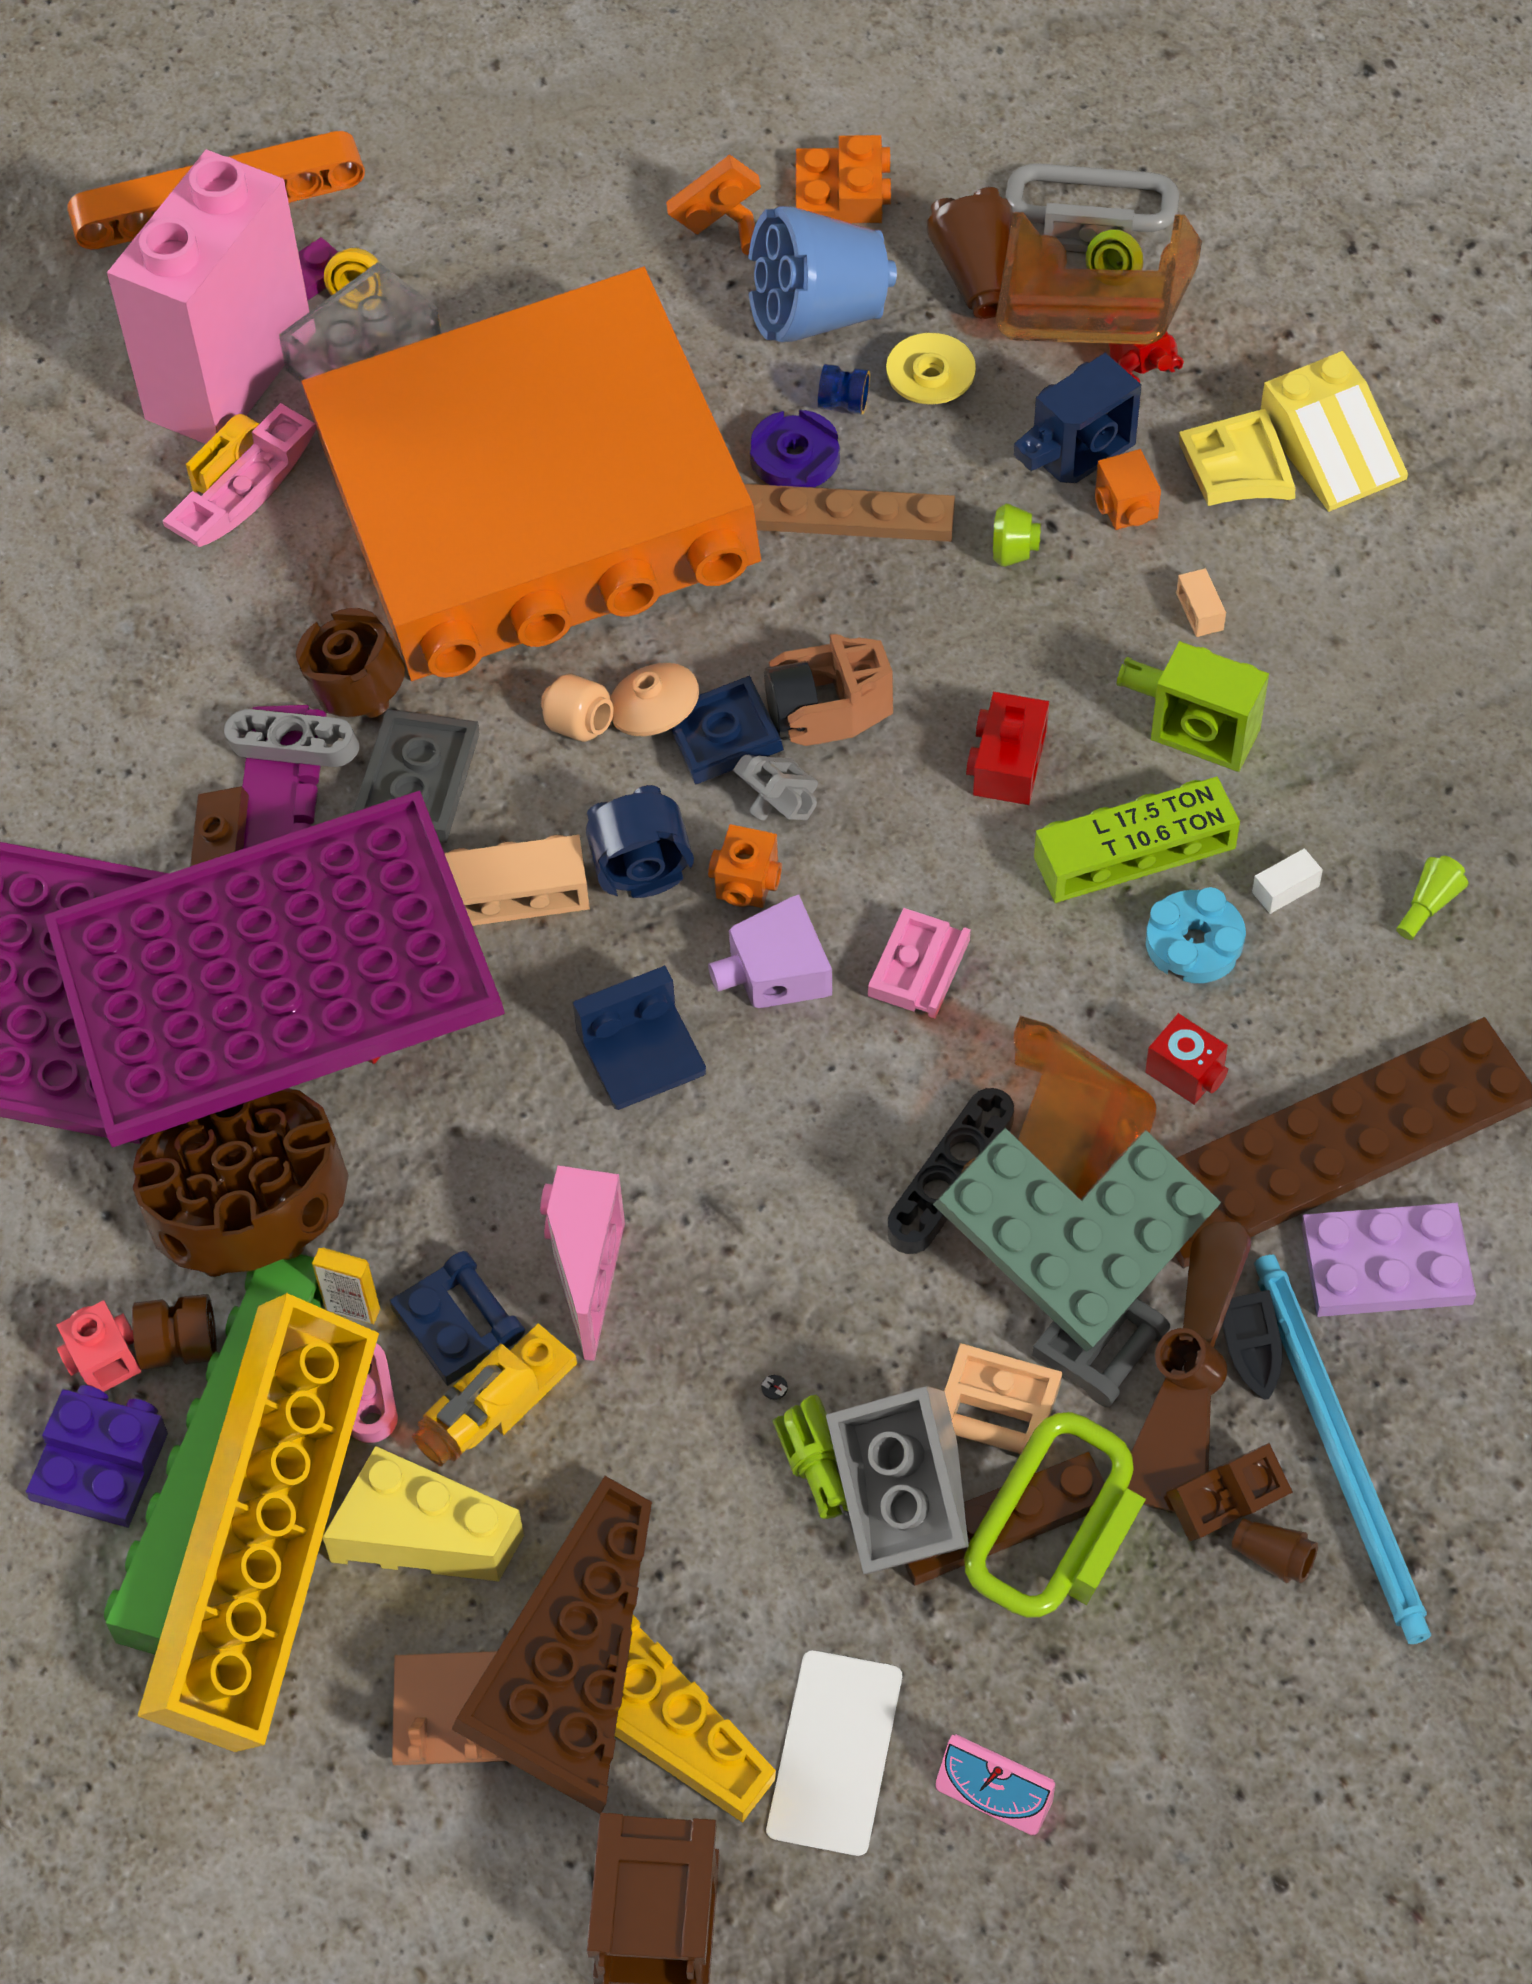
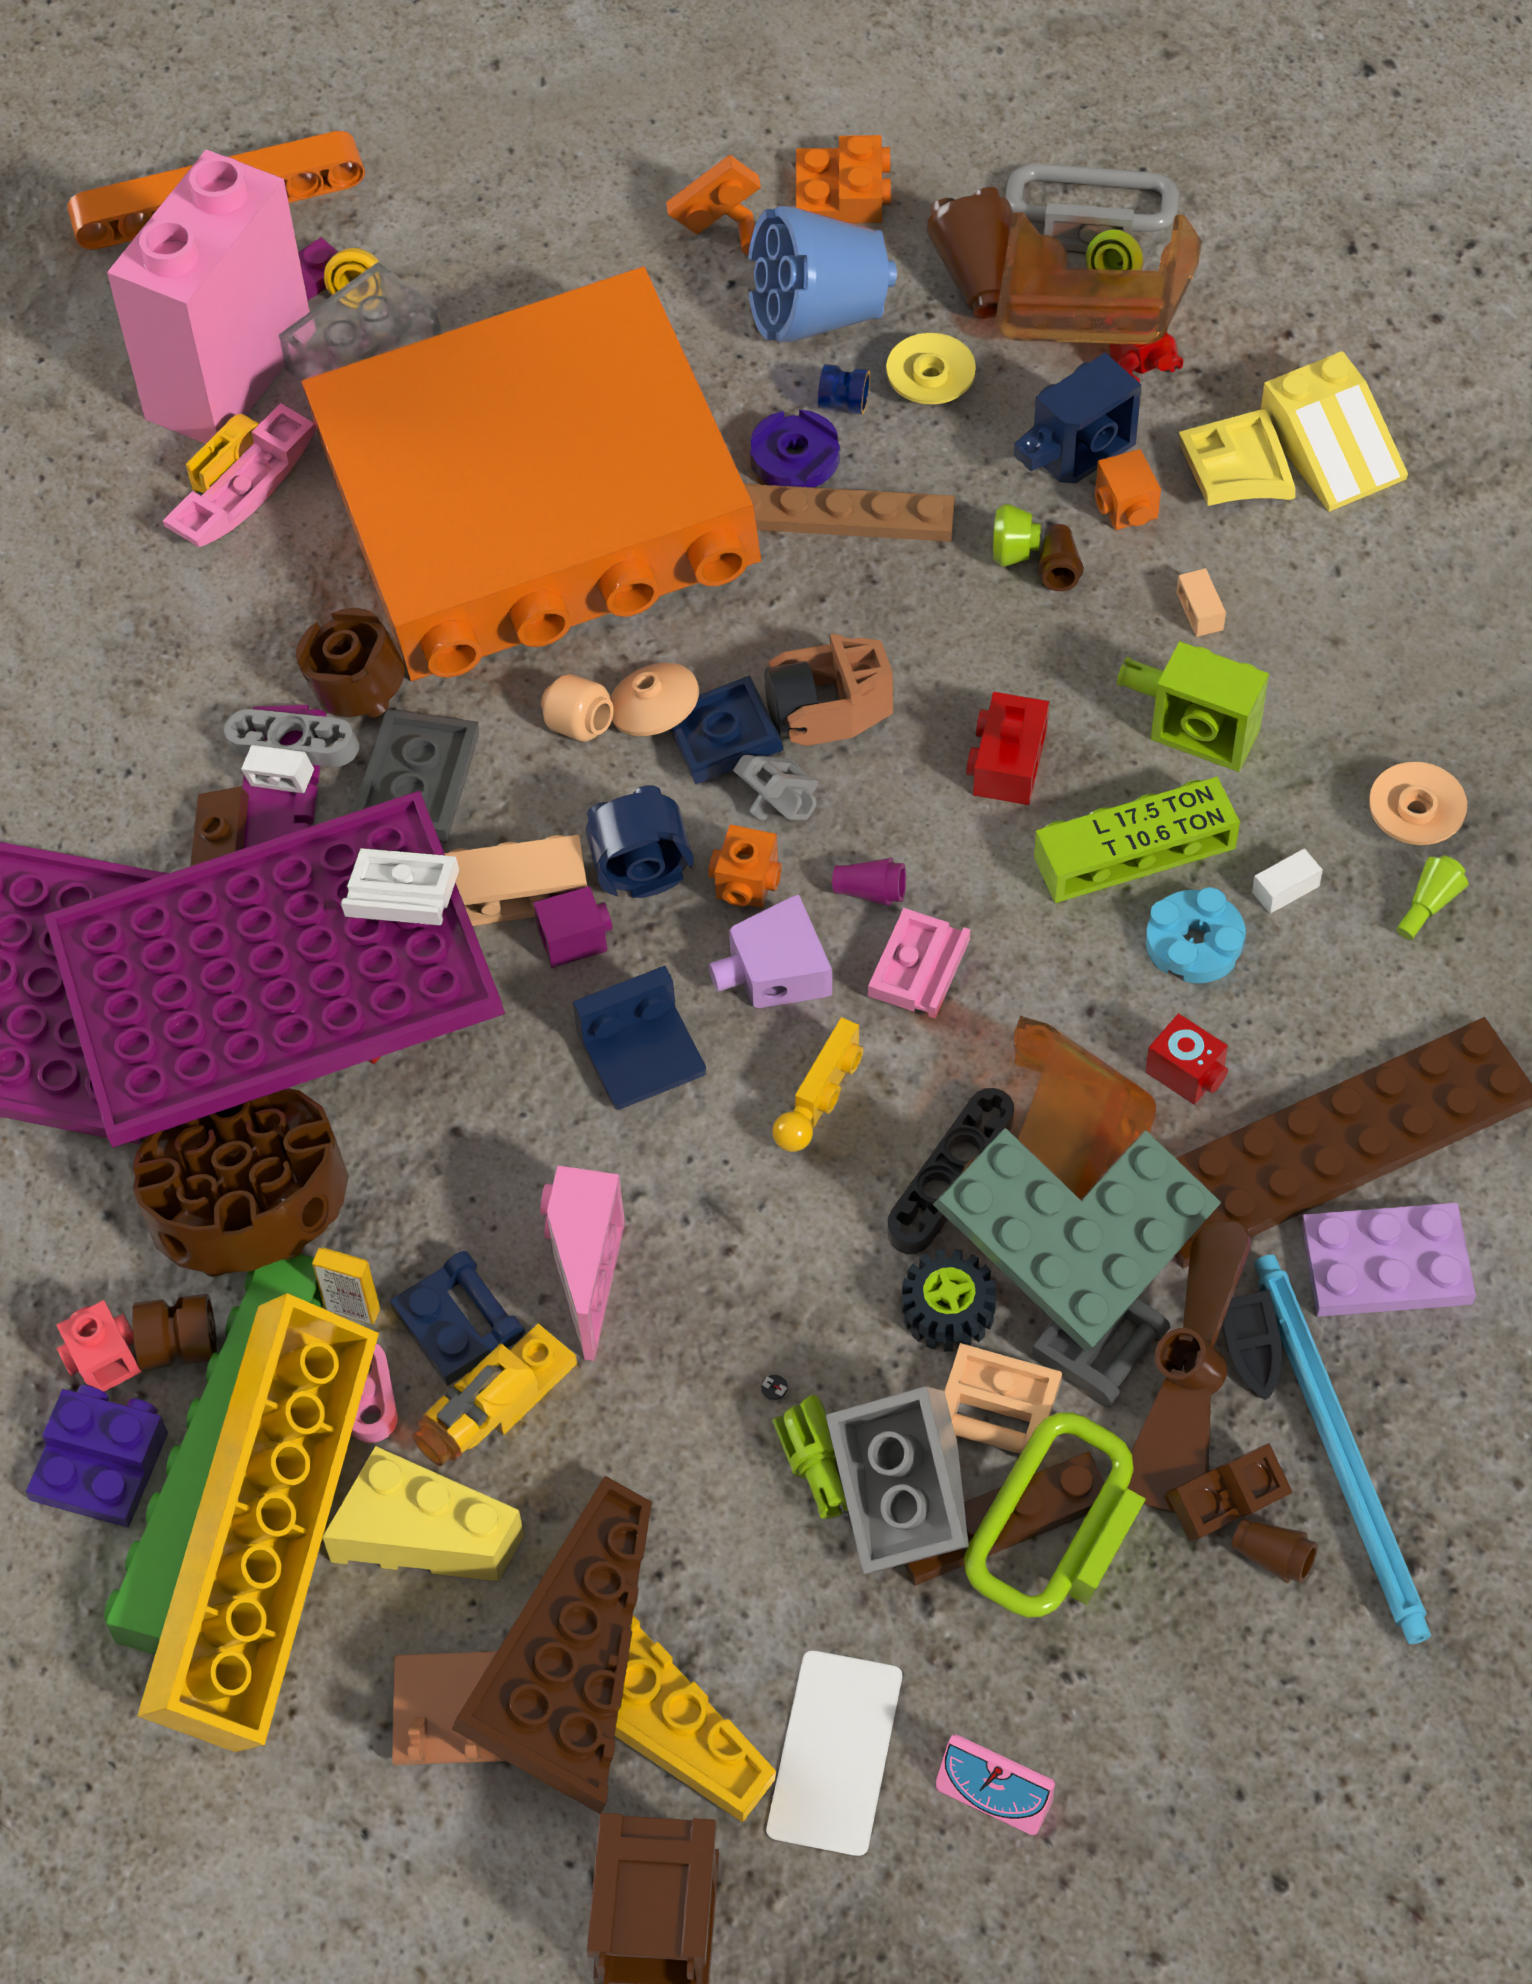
(277, 769): none -> white piece
(400, 886): none -> white plate
(572, 926): none -> magenta brick
(820, 1087): none -> yellow plate
(873, 881): none -> magenta cone
(954, 1282): none -> black wheel
(1059, 559): none -> reddish brown cone
(1423, 789): none -> light nougat dish

